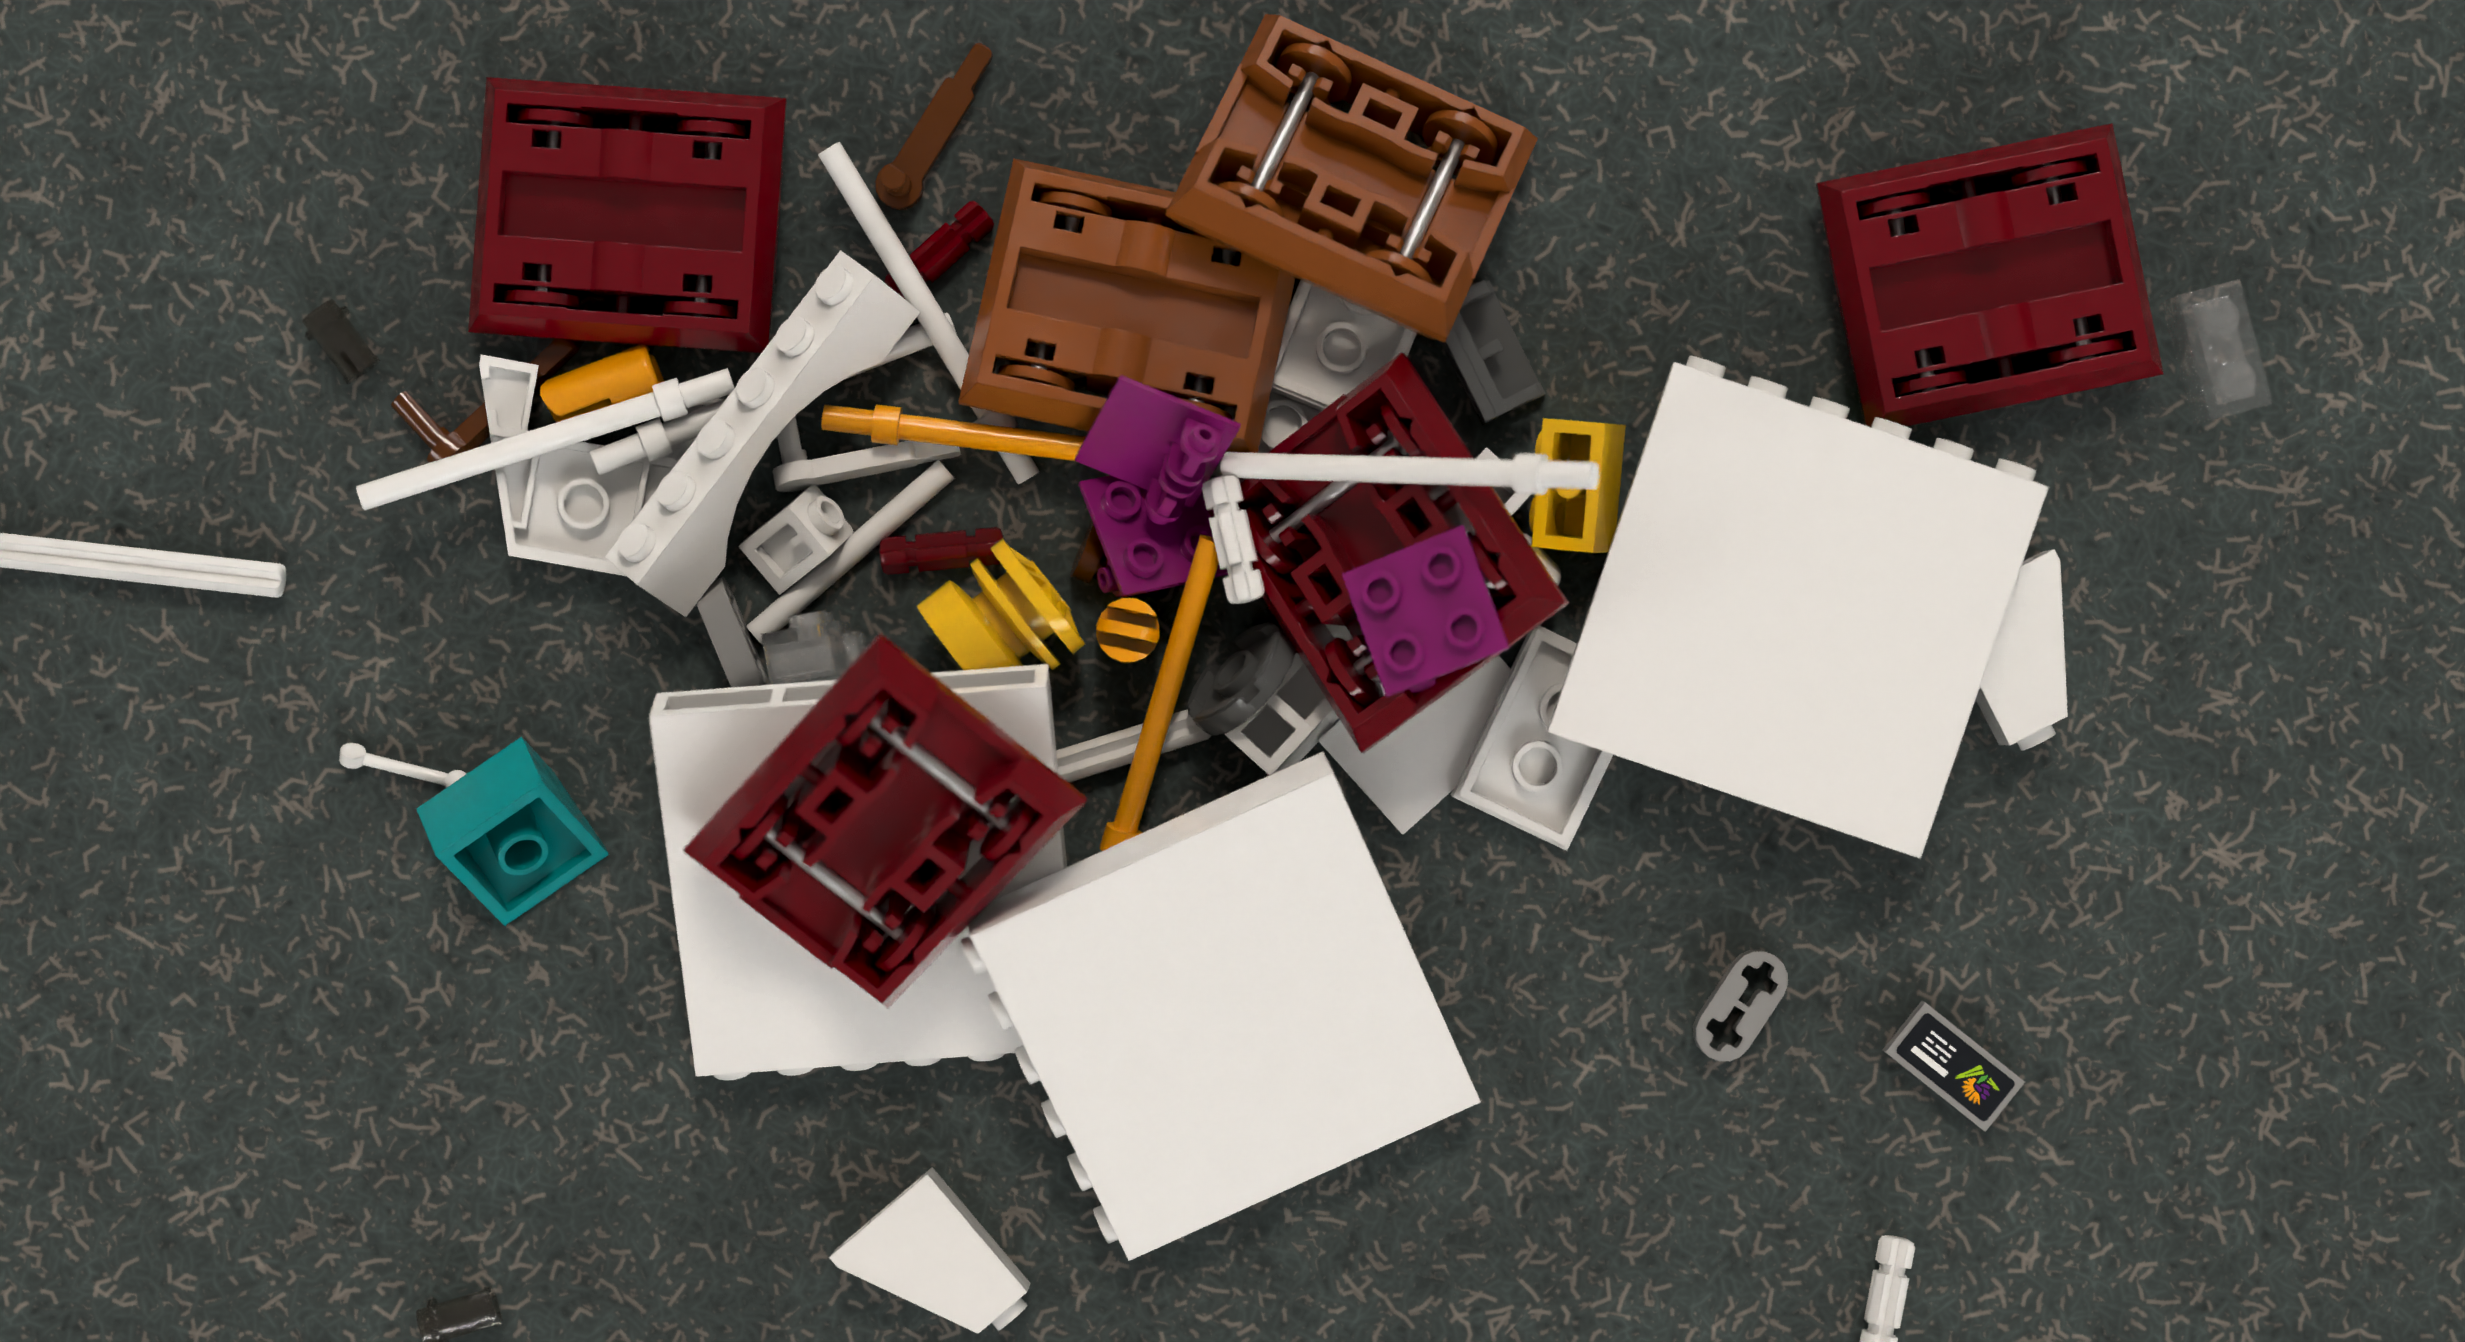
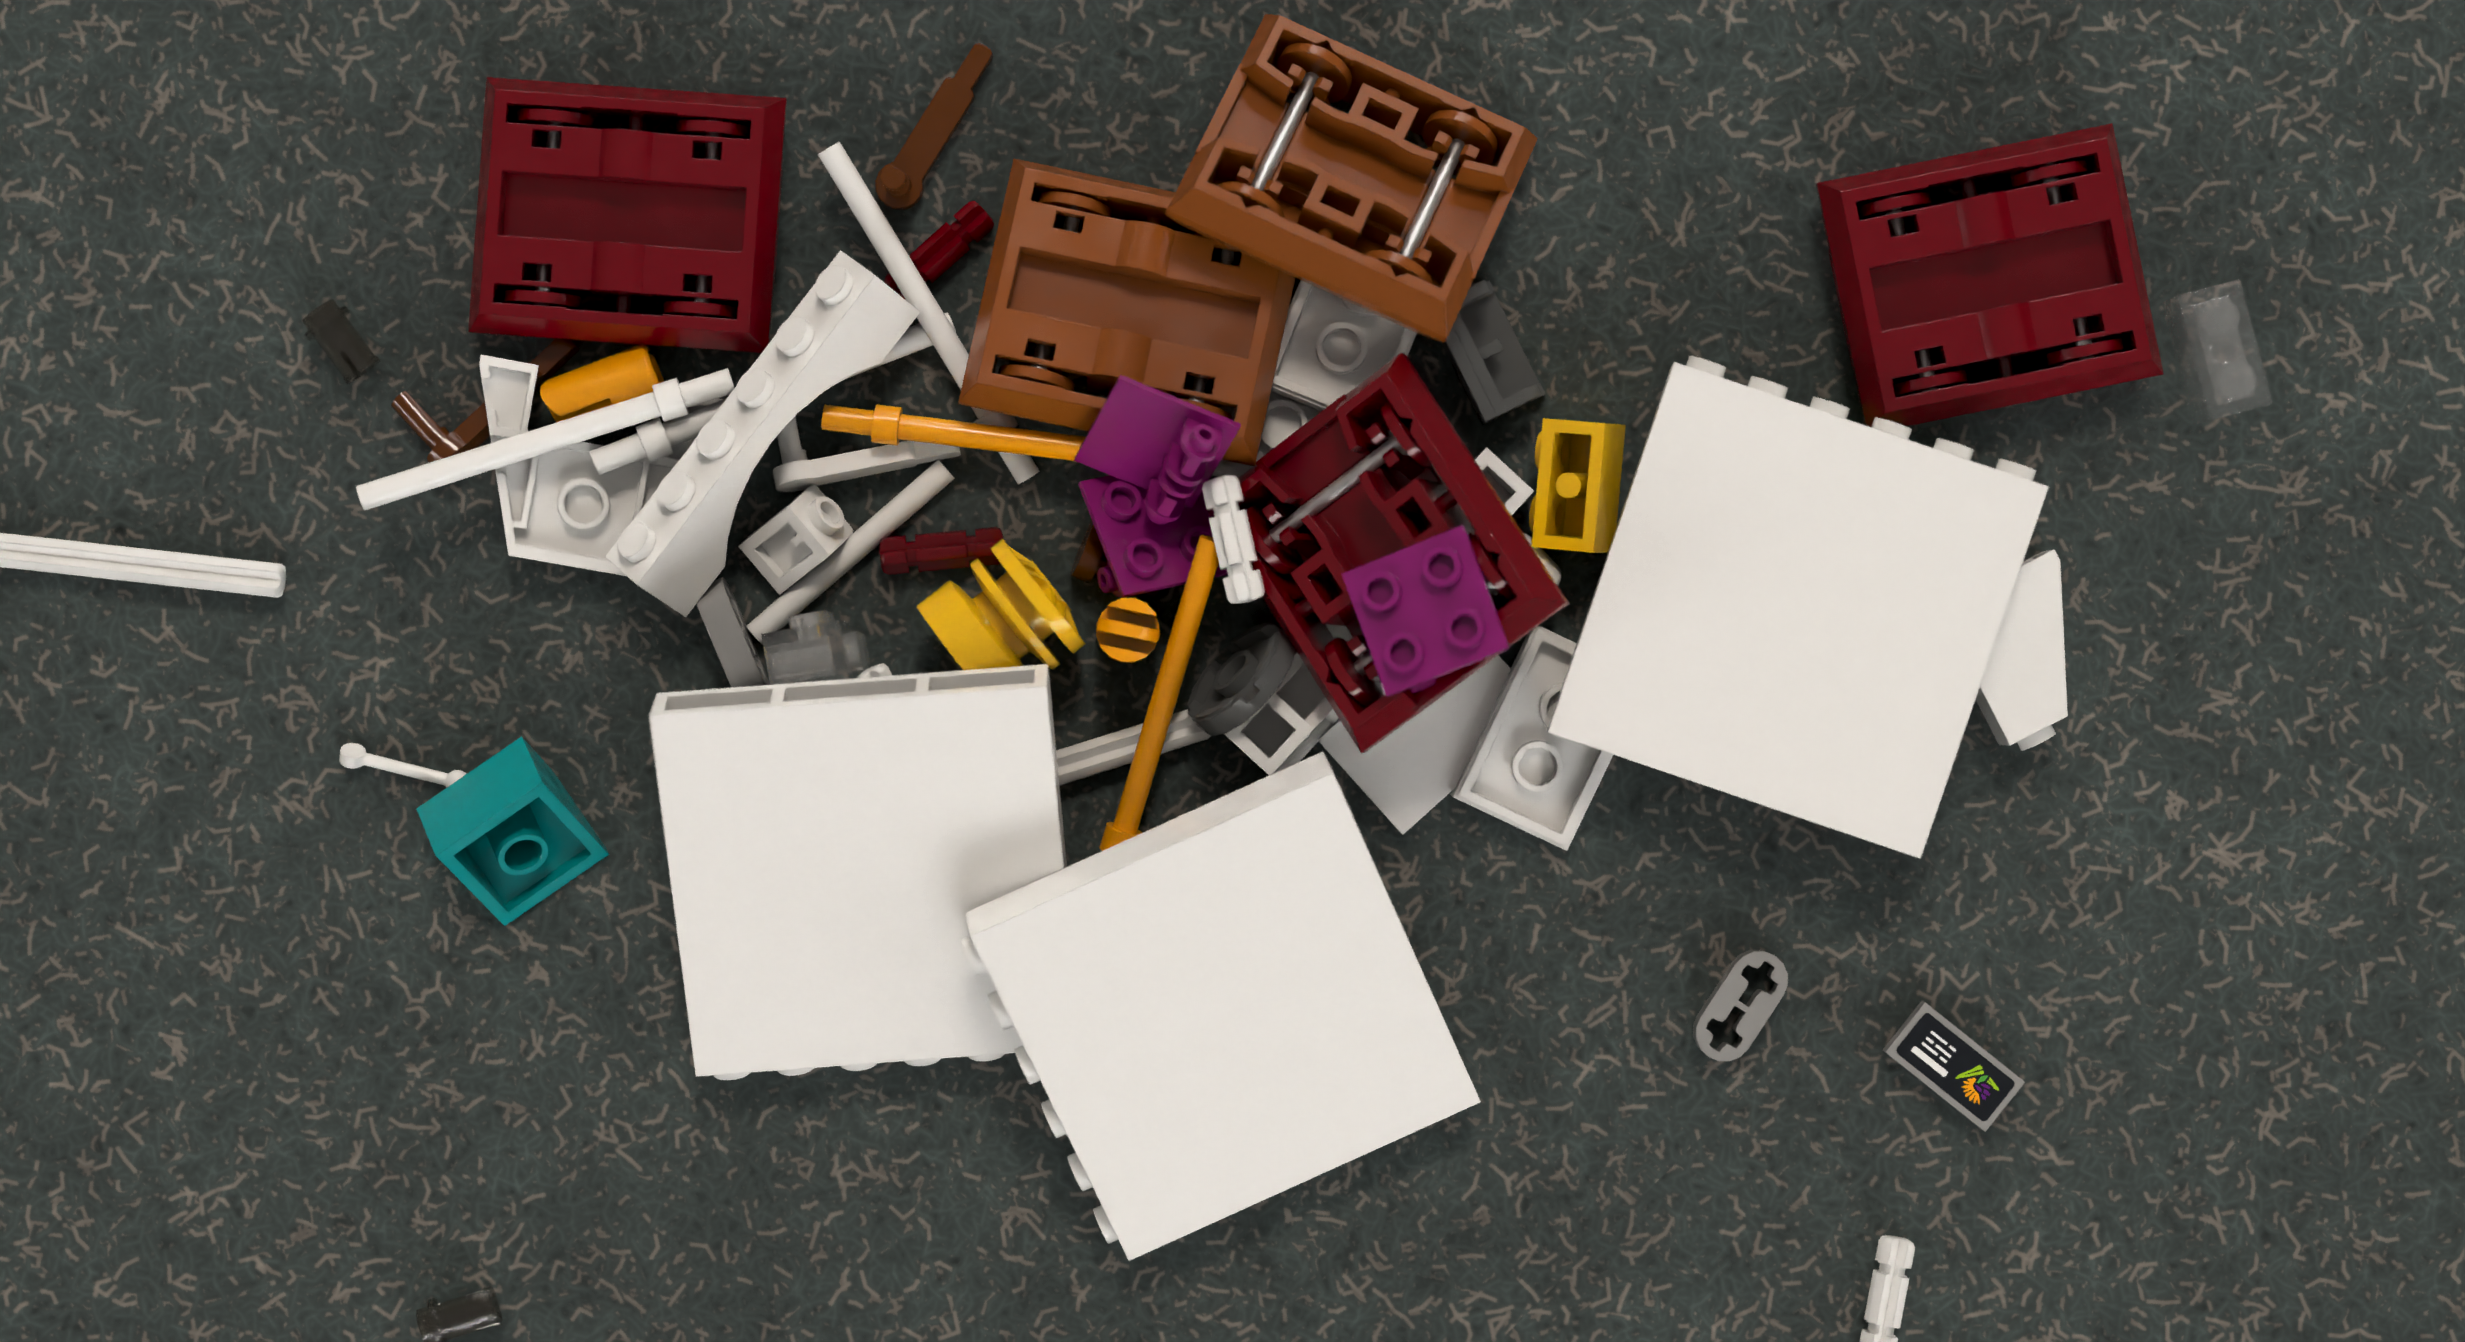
(882, 820): dark red piece -> none
(936, 1257): white slope -> none
(1525, 473): white bar -> none

